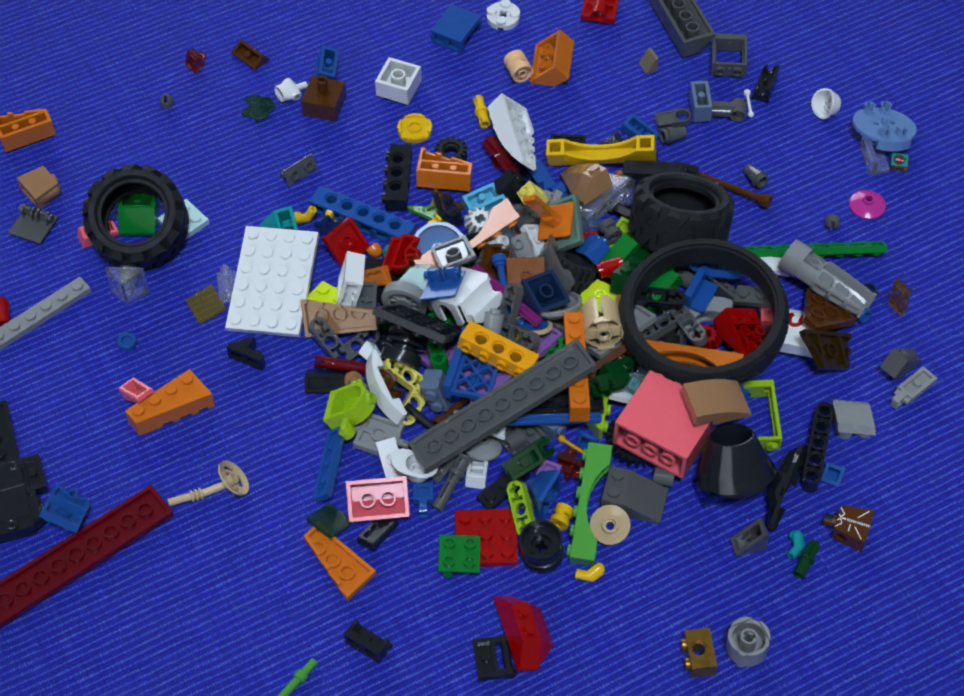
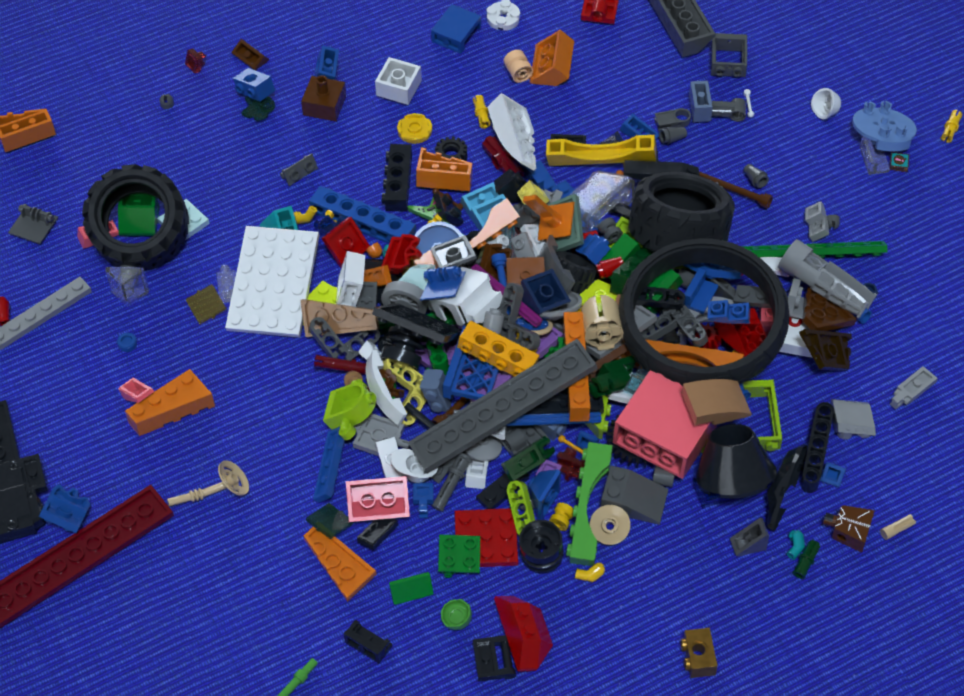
(39, 186): medium nougat torso -> none
(245, 352): black slope -> none
(254, 84): none -> blue brick
(289, 90): white piece -> none
(323, 380): black panel -> none
(411, 588): none -> green slope
(456, 614): none -> bright green hair
(473, 218): white gear -> none
(587, 181): medium nougat wedge -> none
(649, 61): dark tan slope -> none
(724, 312): none -> blue slope
(747, 642): light grey brick -> none
(766, 84): black hinge -> none
(795, 301): none -> light grey bracket
(817, 219): none -> light grey slope
(867, 204): dark pink dish -> none
(900, 362): dark grey slope -> none
(900, 525): none -> tan piece
(902, 299): tile -> none
(951, 126): none -> yellow pin

